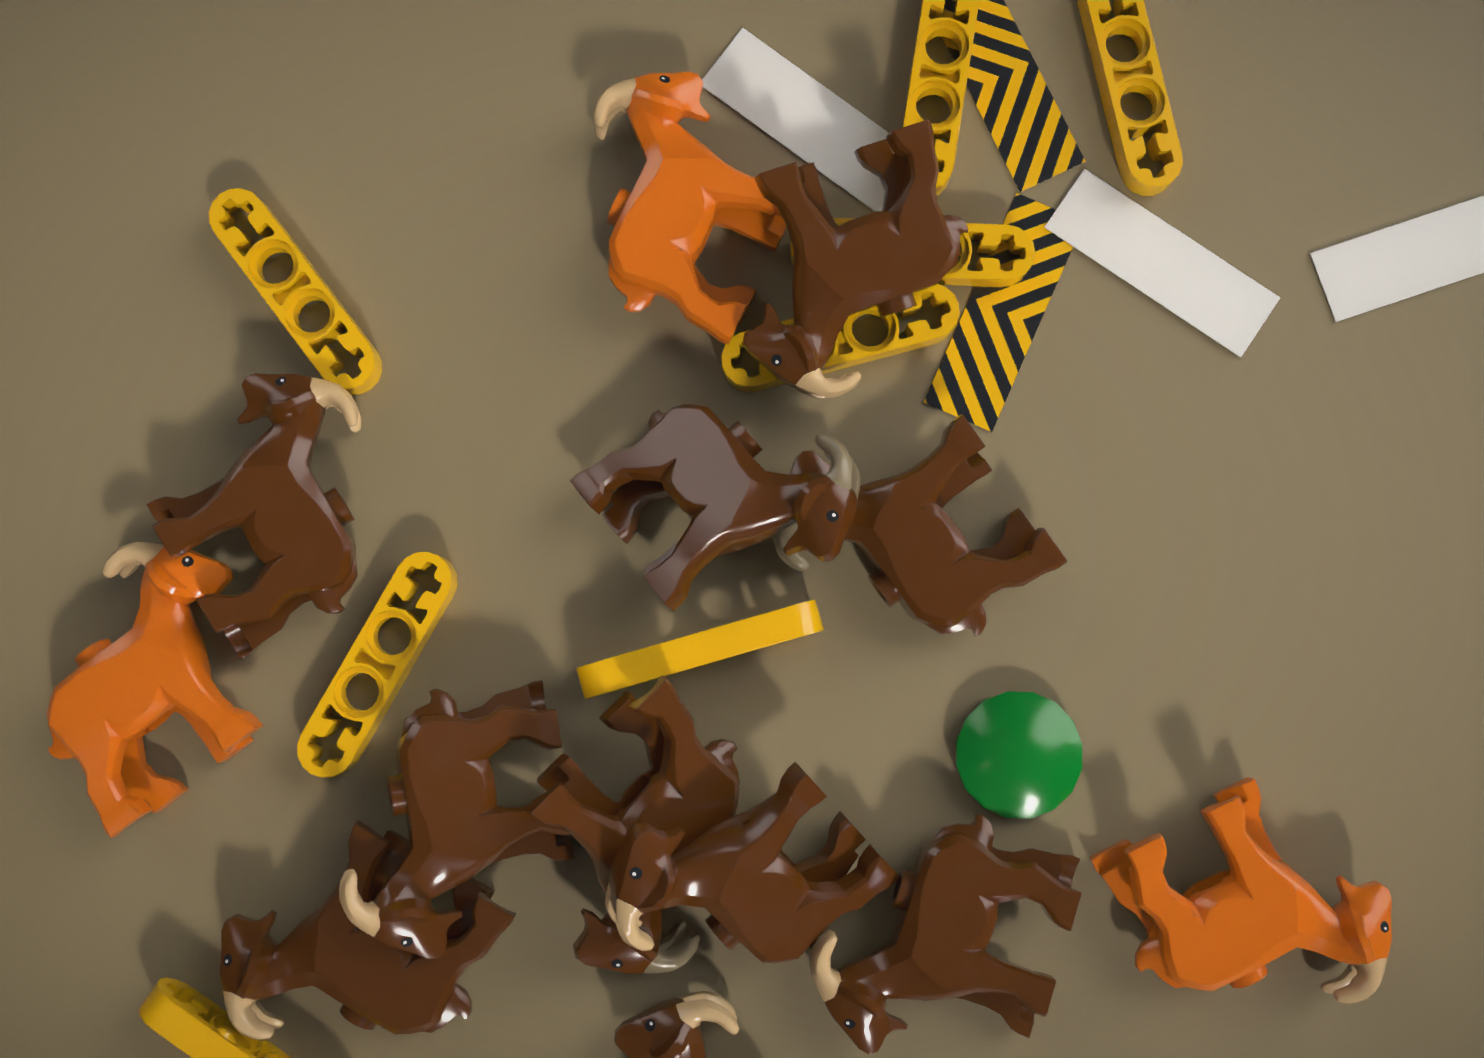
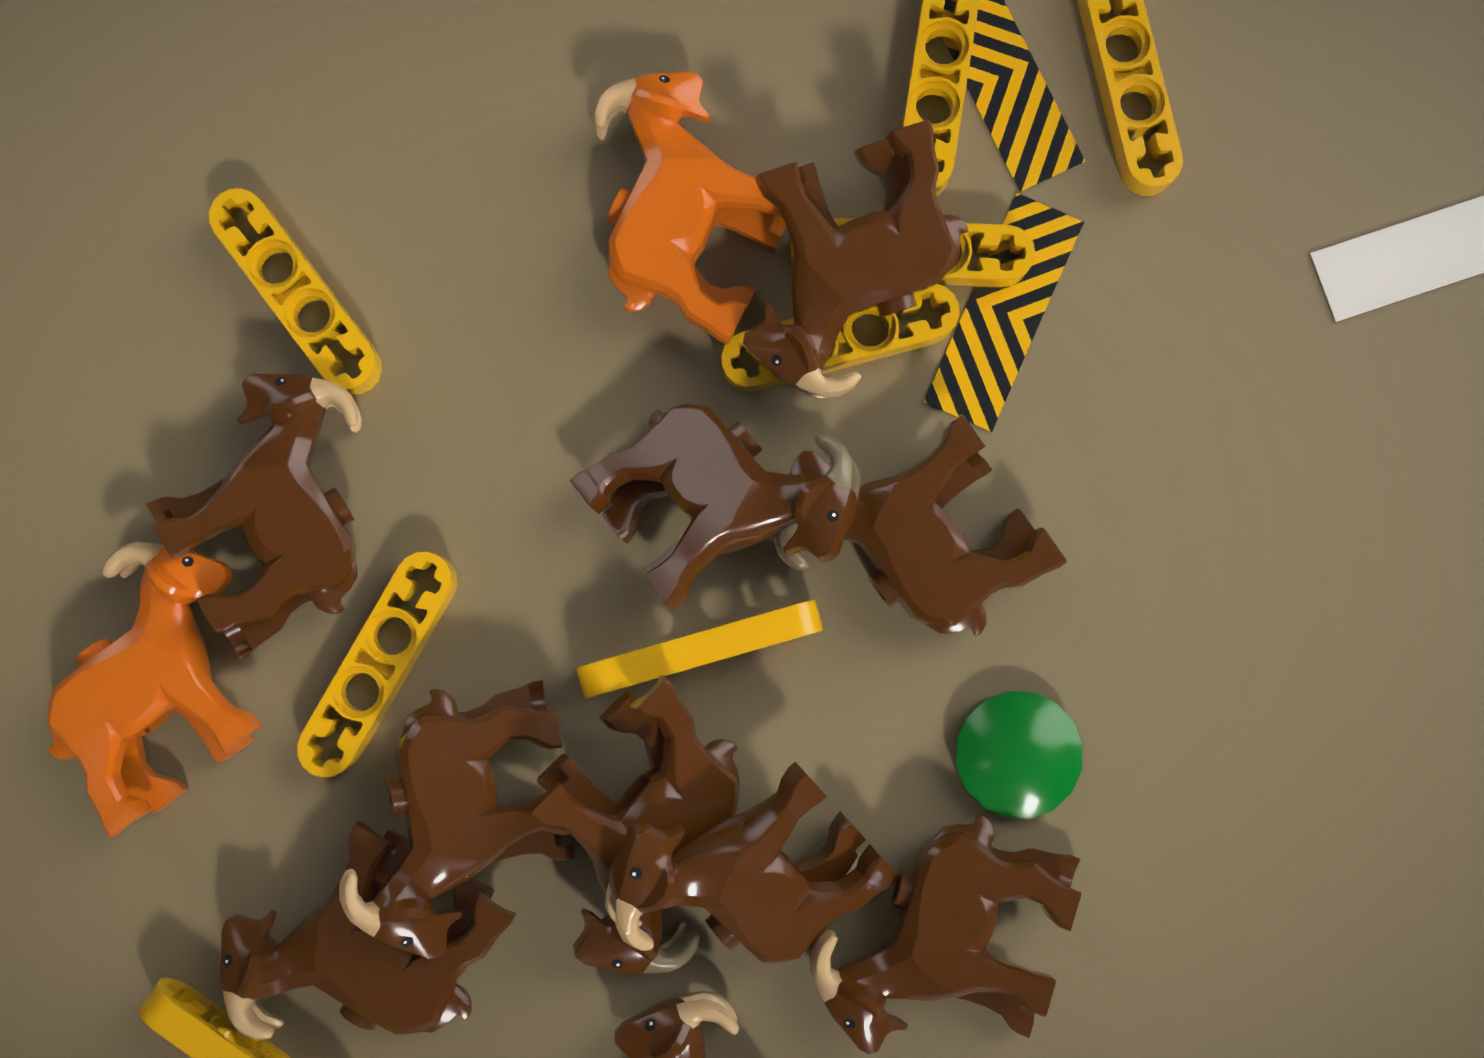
(797, 113): white sticker -> none
(1162, 262): white sticker -> none
(1247, 914): orange animal -> none

